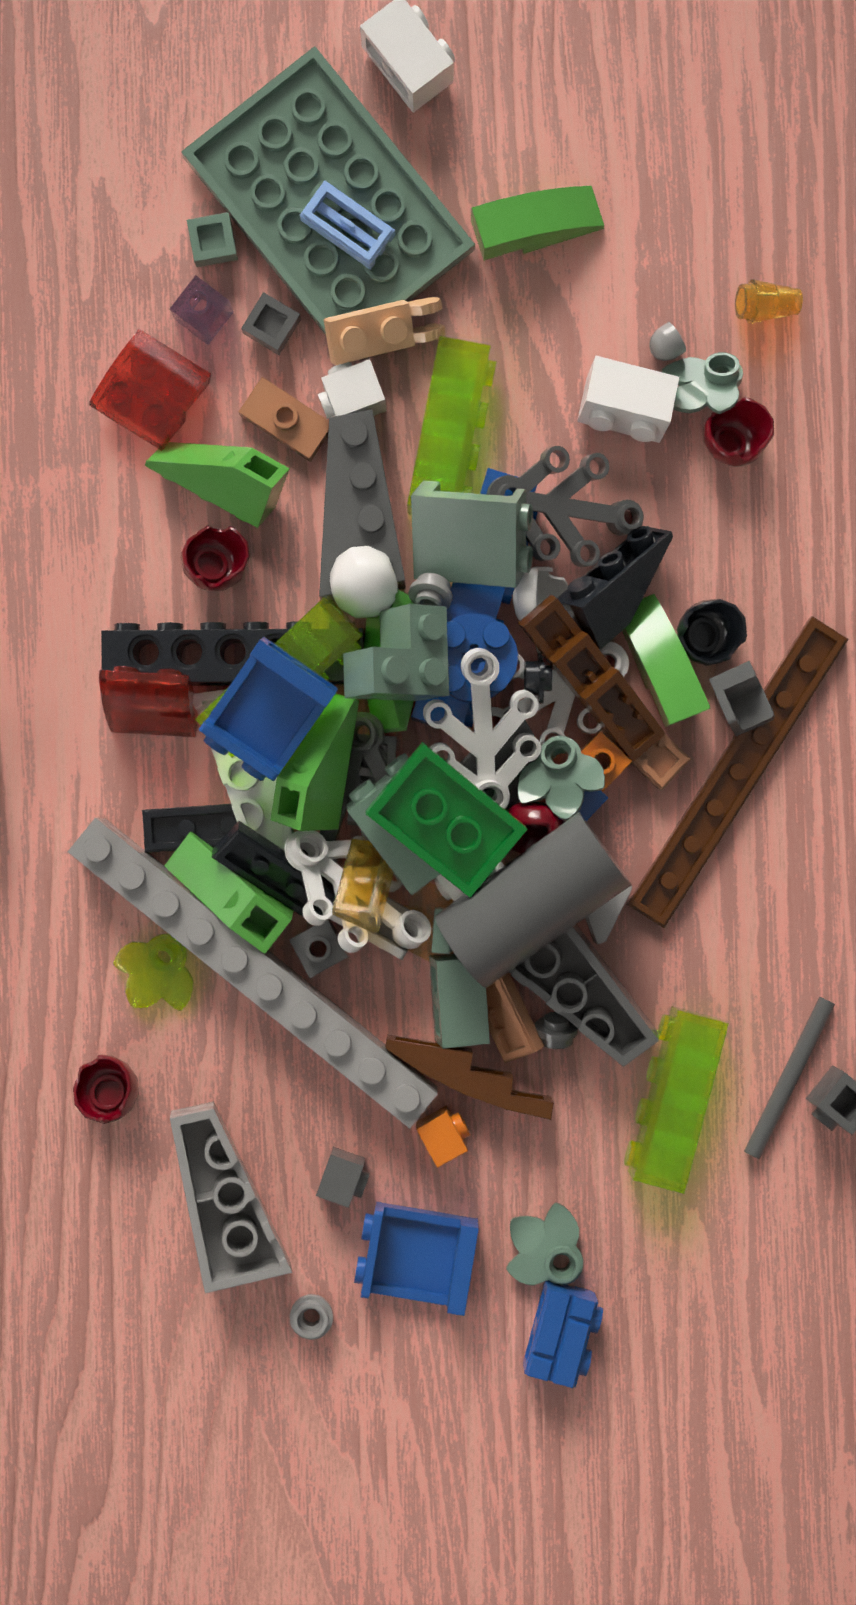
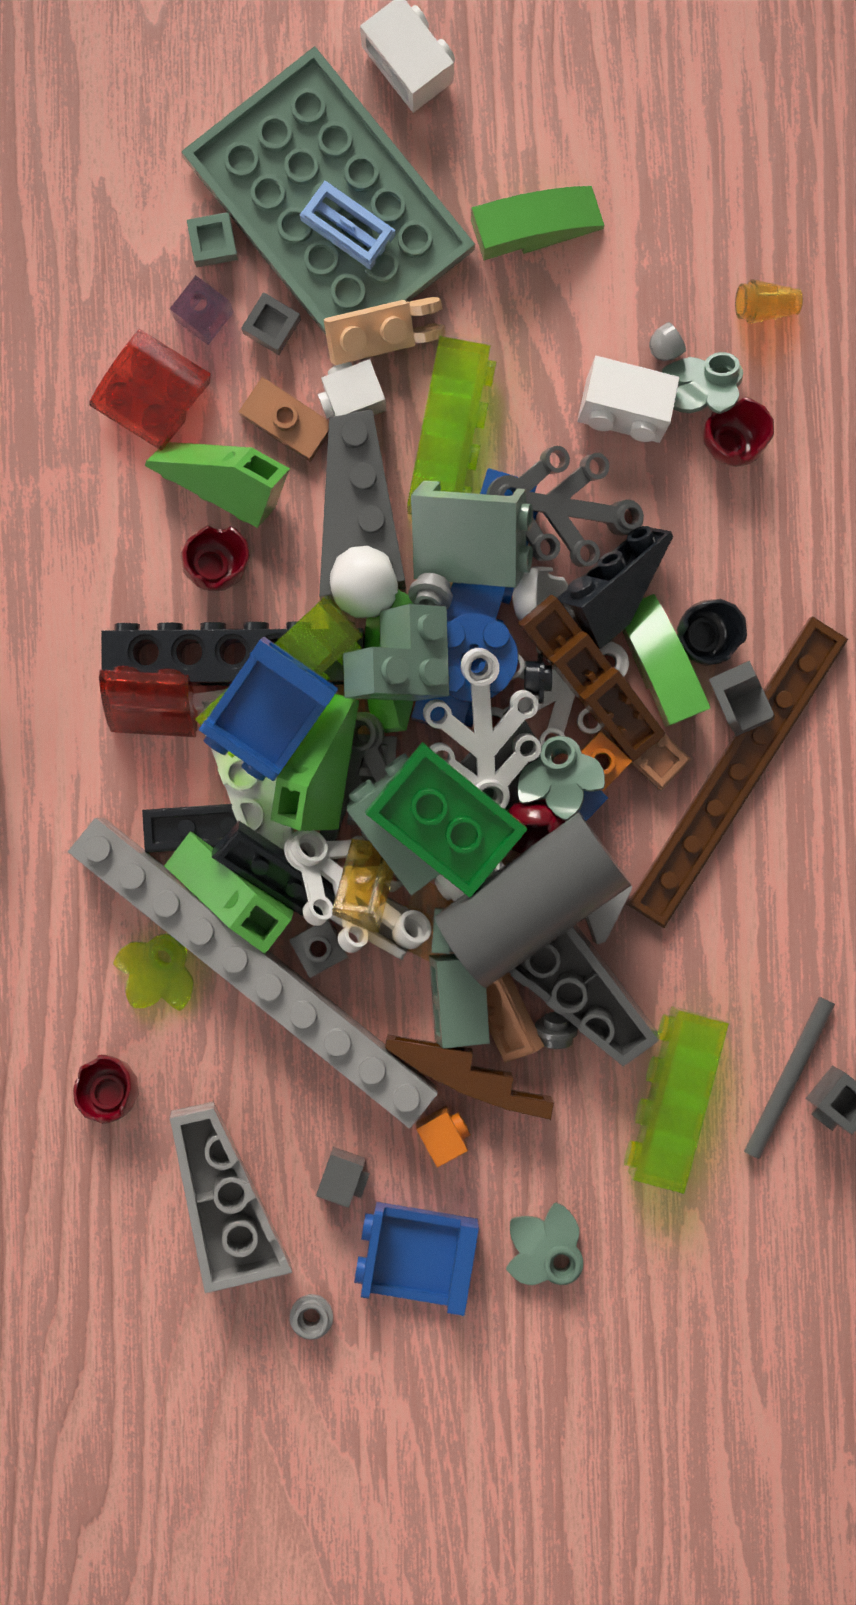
(561, 1334): blue brick -> none

